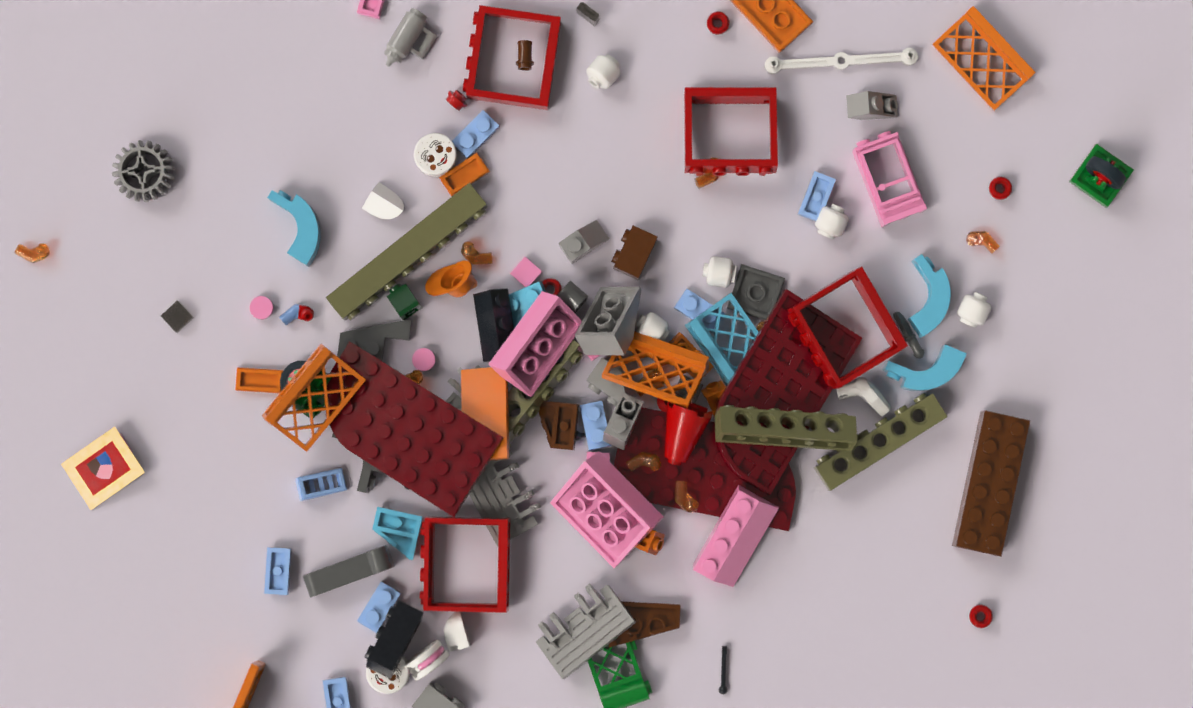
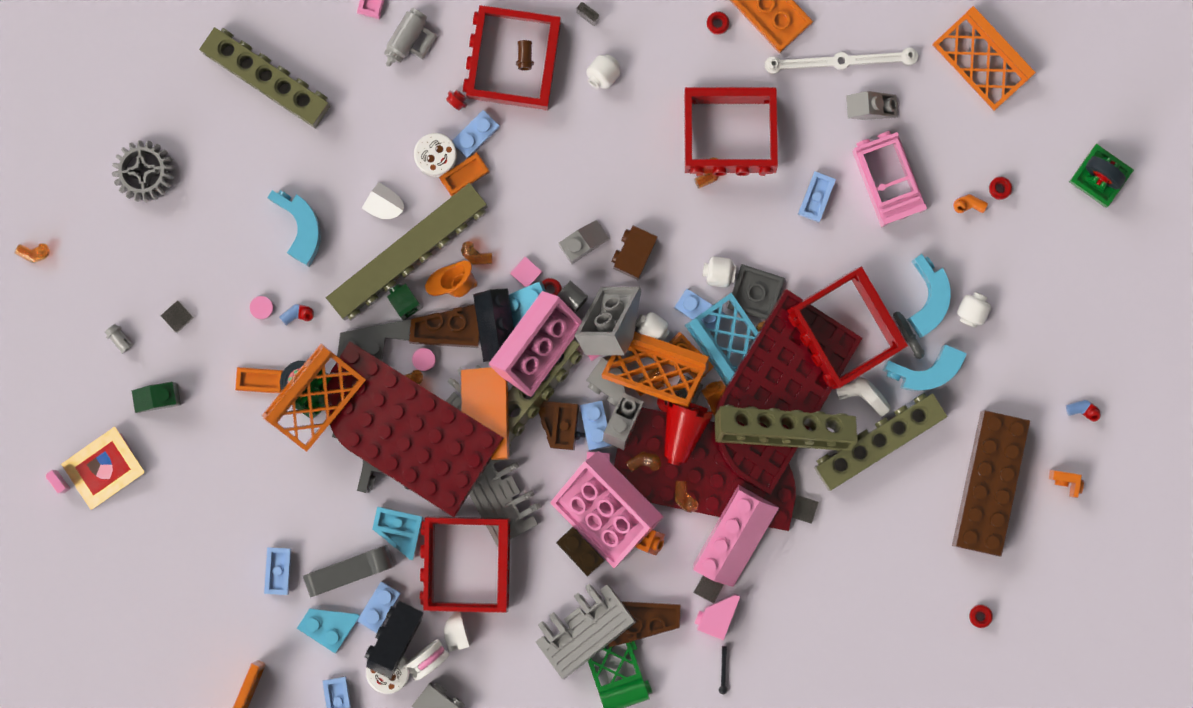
(57, 481): none -> bright pink tile
(118, 338): none -> light grey pin
(156, 397): none -> dark green slope
(219, 40): none -> olive brick
(319, 476): light blue slope -> none
(328, 627): none -> medium azure wing
(447, 328): none -> reddish brown wing
(580, 551): none -> dark brown brick
(708, 589): none -> clear smoke tile
(717, 617): none -> bright pink slope
(804, 509): none -> clear smoke tile
(832, 221): white head -> none
(969, 201): none -> orange arm
(980, 238): clear orange arm -> none
(1065, 478): none -> orange bracket
(1085, 408): none -> arm

